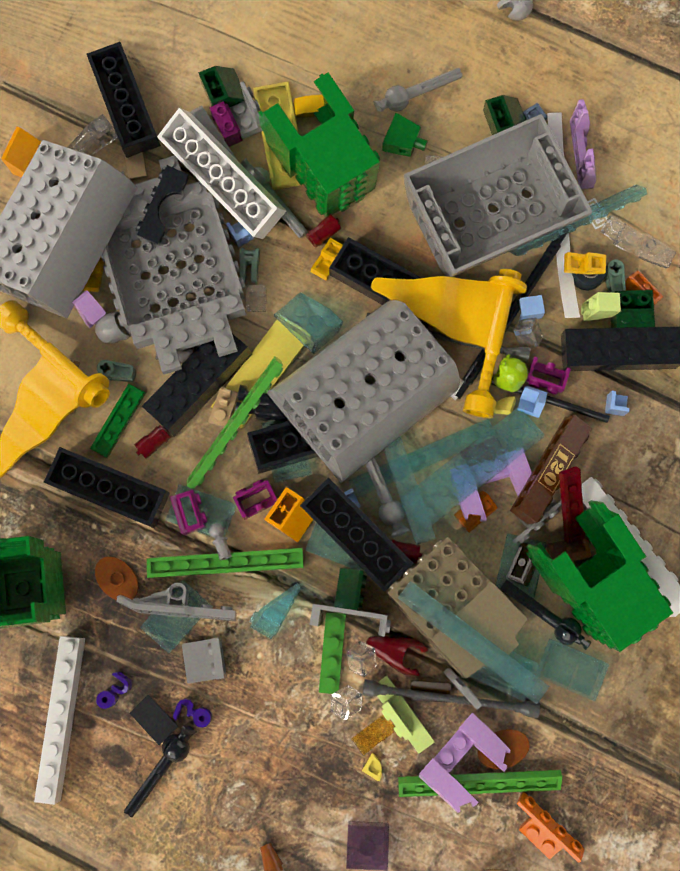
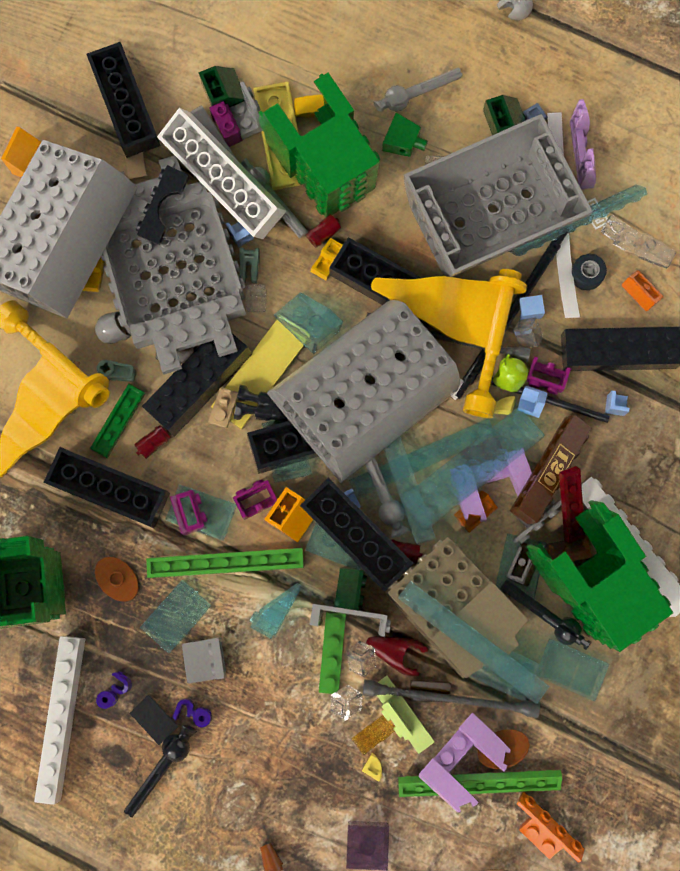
(88, 309): lavender slope -> none
(94, 136): clear slope -> none
(166, 604): light grey piece -> none
(216, 531): light grey pin -> none
(239, 417): bright green plate -> none
(468, 694): light grey tile -> none
(584, 263): yellow slope -> none
(601, 306): yellowish green slope -> none
(613, 280): sand green piece -> none
(636, 309): dark green slope -> none

